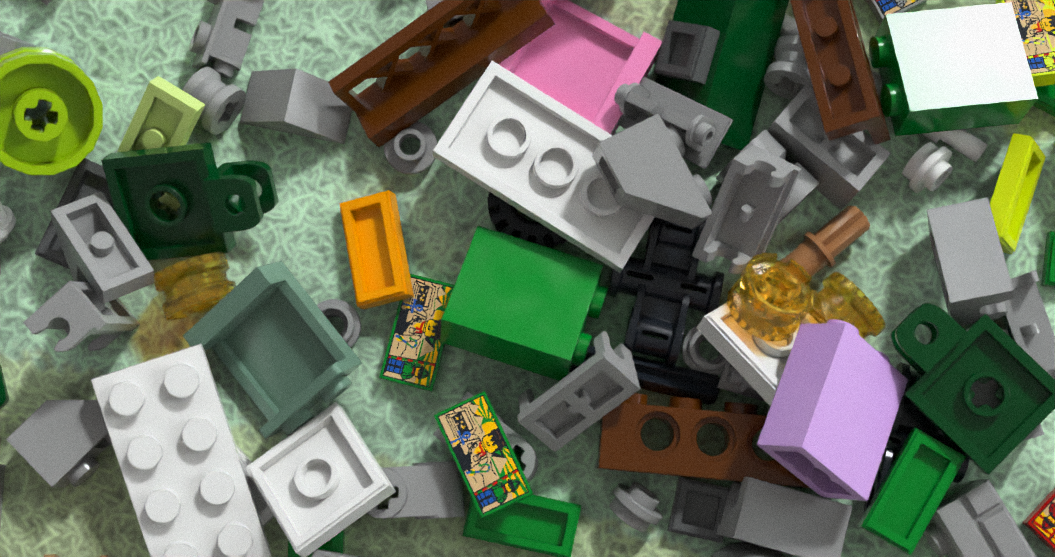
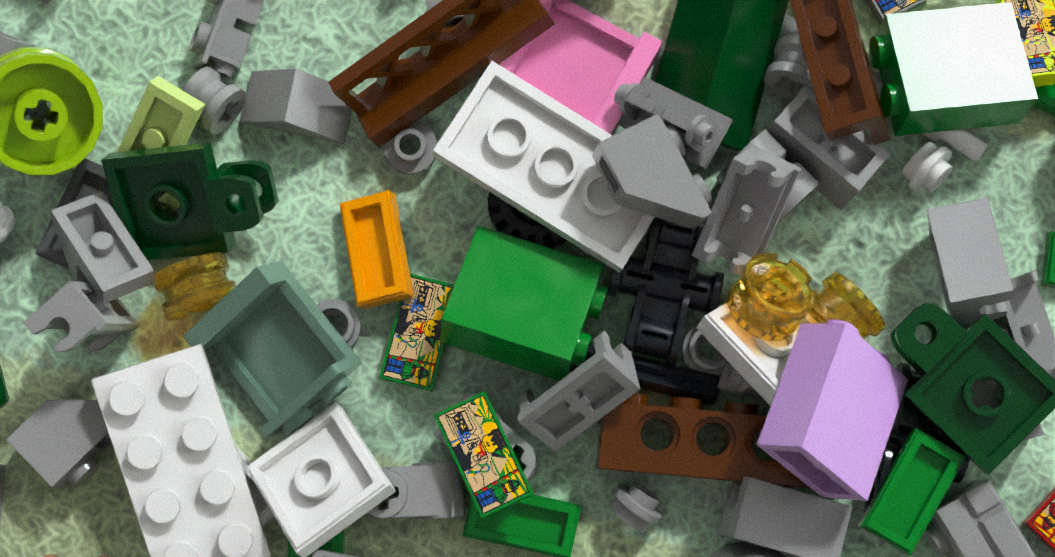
(687, 52): dark grey tile -> none
(698, 509): dark grey tile -> none
(829, 241): medium nougat axle -> none
(1016, 189): neon yellow tile -> none

